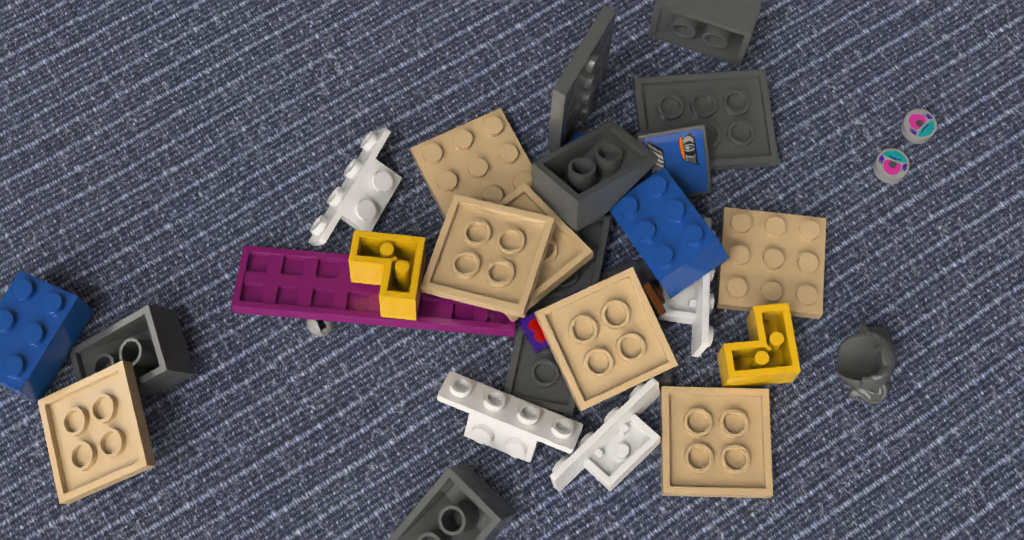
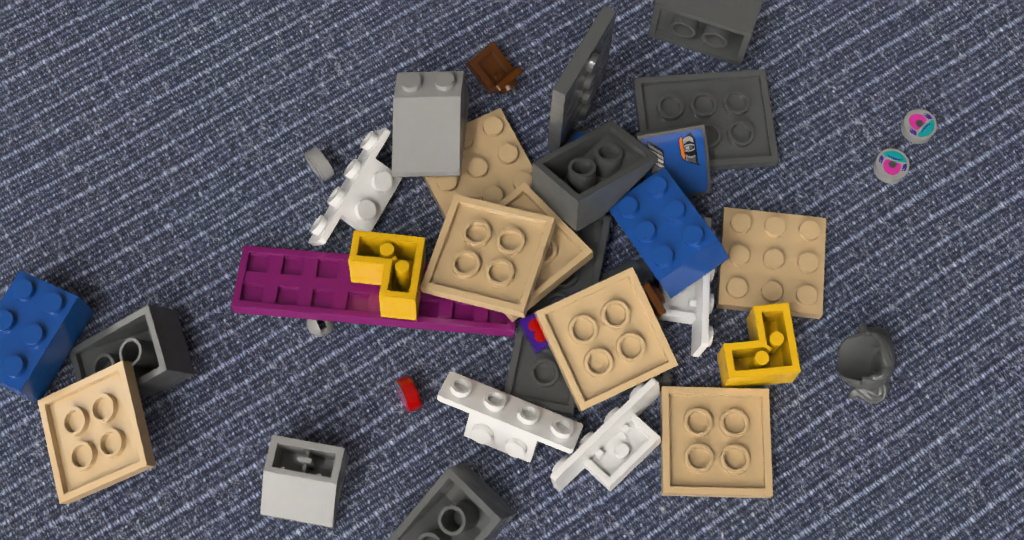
(303, 481): none -> light grey slope
(319, 164): none -> light grey tile
(408, 394): none -> red tile
(429, 123): none -> light grey slope
(493, 70): none -> reddish brown bracket

